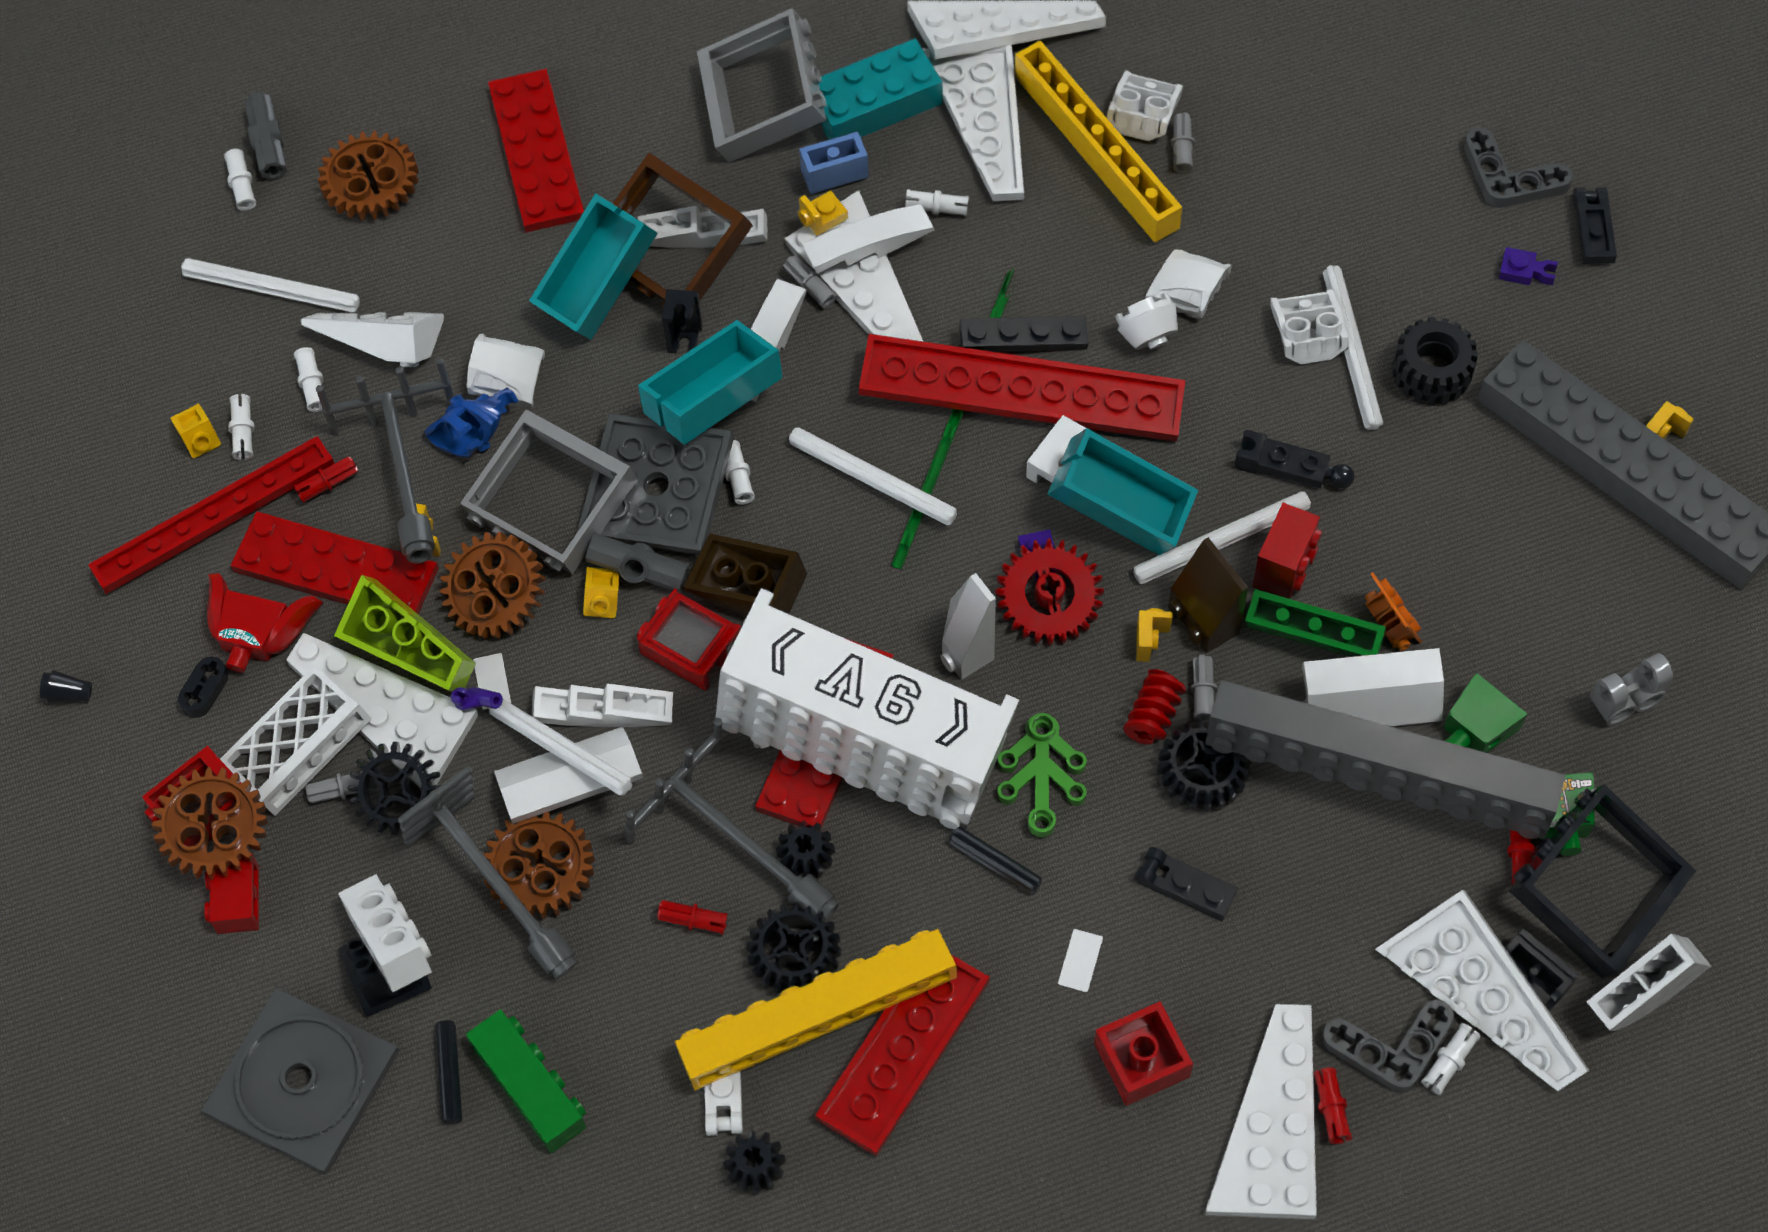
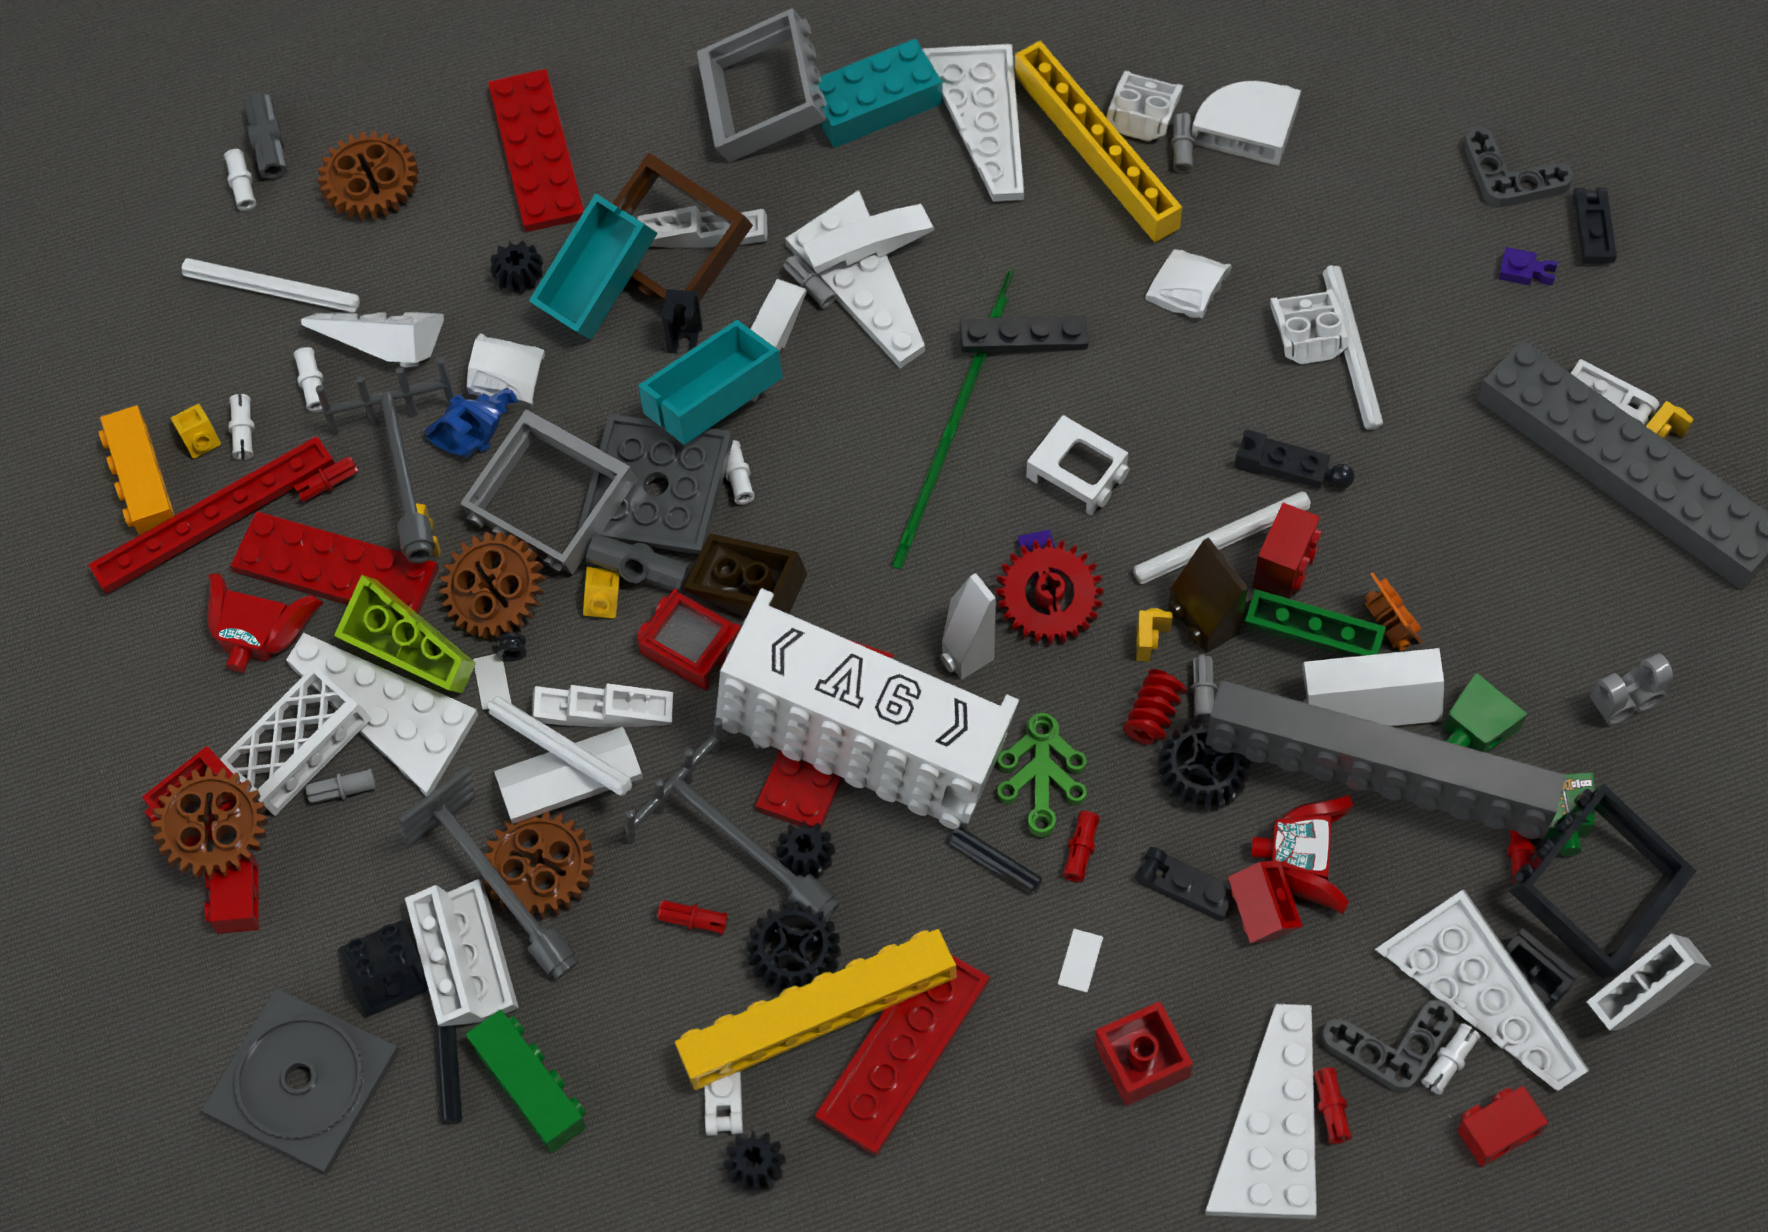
(64, 688): black cone -> none
(136, 468): none -> light orange brick
(206, 688): black beam -> none
(380, 778): black gear -> none
(387, 932): white brick -> none
(461, 953): none -> white slope
(475, 697): dark purple arm -> none
(511, 647): none -> black bush
(516, 266): none -> black gear
(821, 212): yellow bracket -> none
(834, 162): medium blue brick -> none
(873, 476): white axle -> none
(938, 202): white pin -> none
(974, 26): white wing -> none
(1022, 387): red plate -> none
(1081, 846): none -> red pin
(1123, 492): teal piece -> none
(1149, 322): white cone -> none
(1248, 120): none -> white brick
(1265, 901): none -> red brick
(1304, 850): none -> red torso
(1438, 340): black tyre -> none
(1501, 1125): none -> red brick
(1617, 391): none -> white plate

